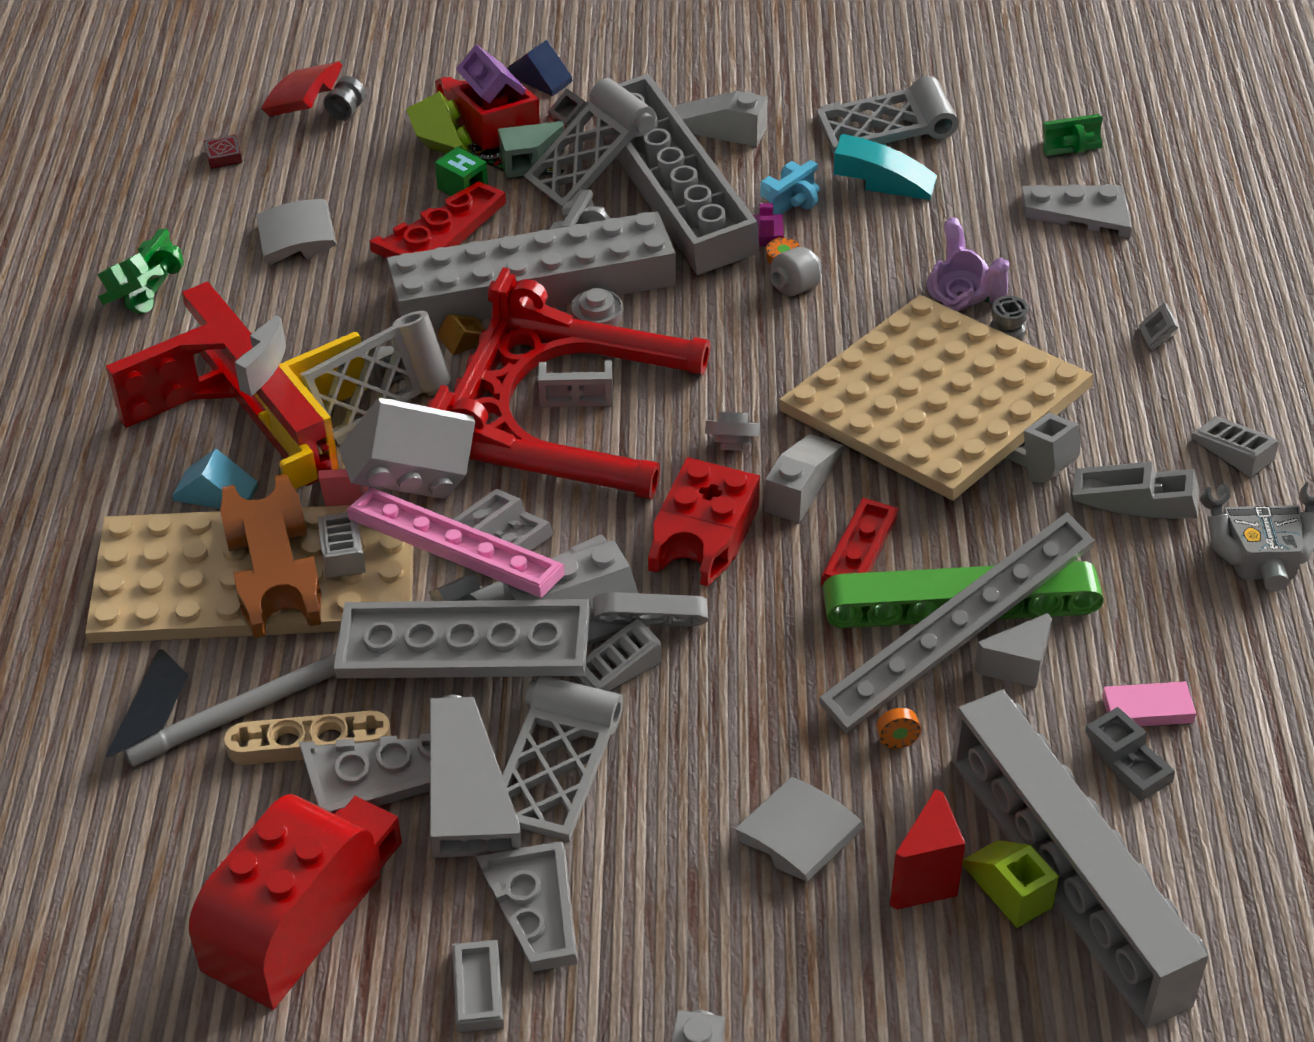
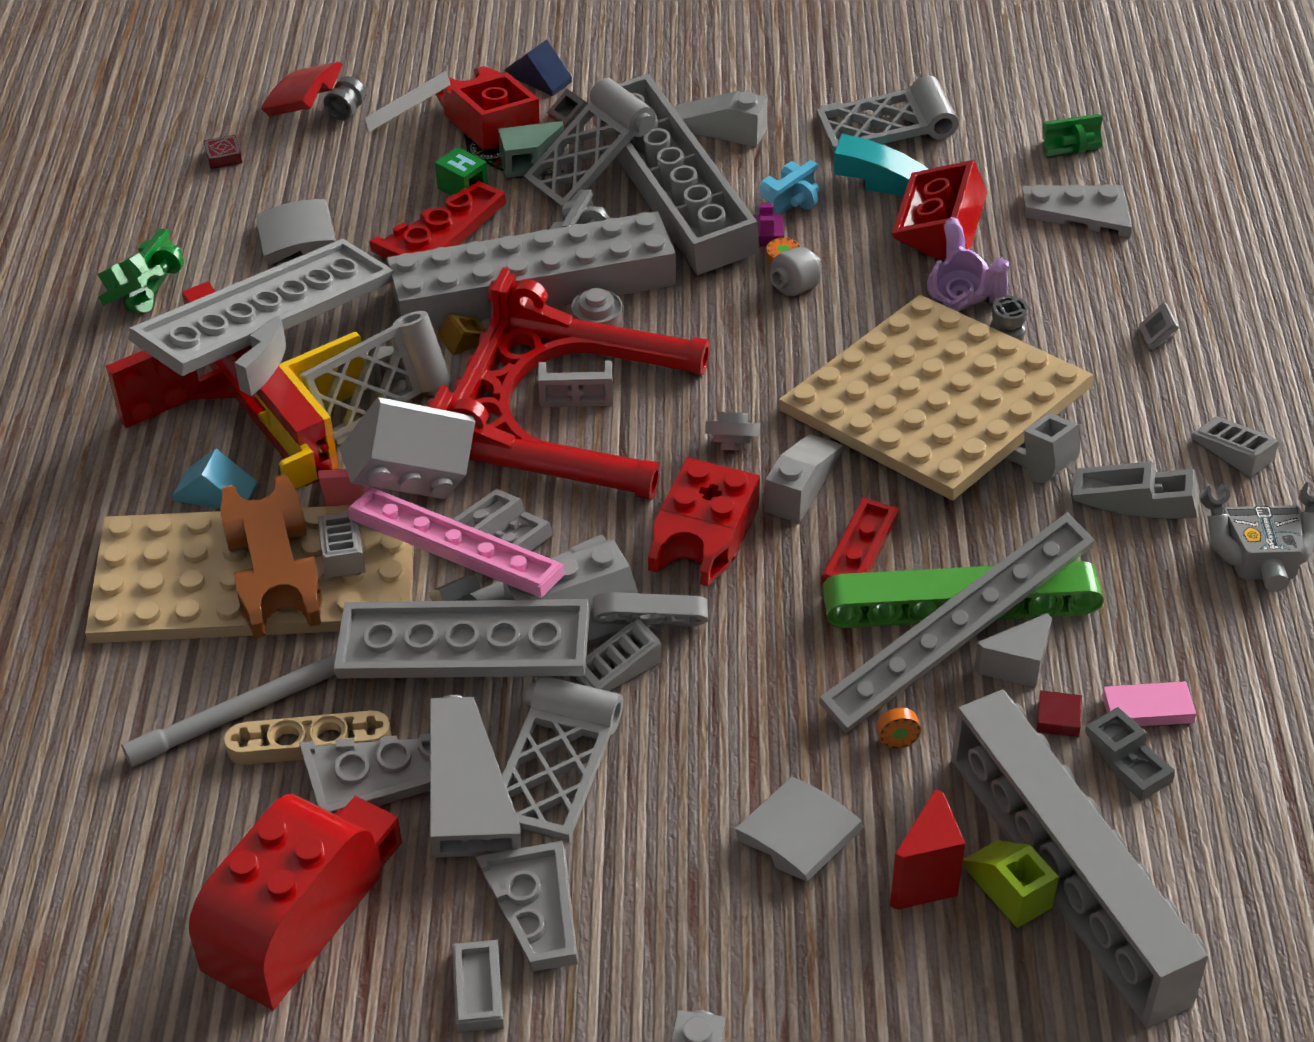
(151, 703): black sticker -> none
(225, 319): none -> light grey plate
(407, 101): none -> white sticker
(438, 125): lime slope -> none
(487, 74): medium lavender panel -> none
(936, 197): none -> red slope
(1059, 713): none -> dark red tile

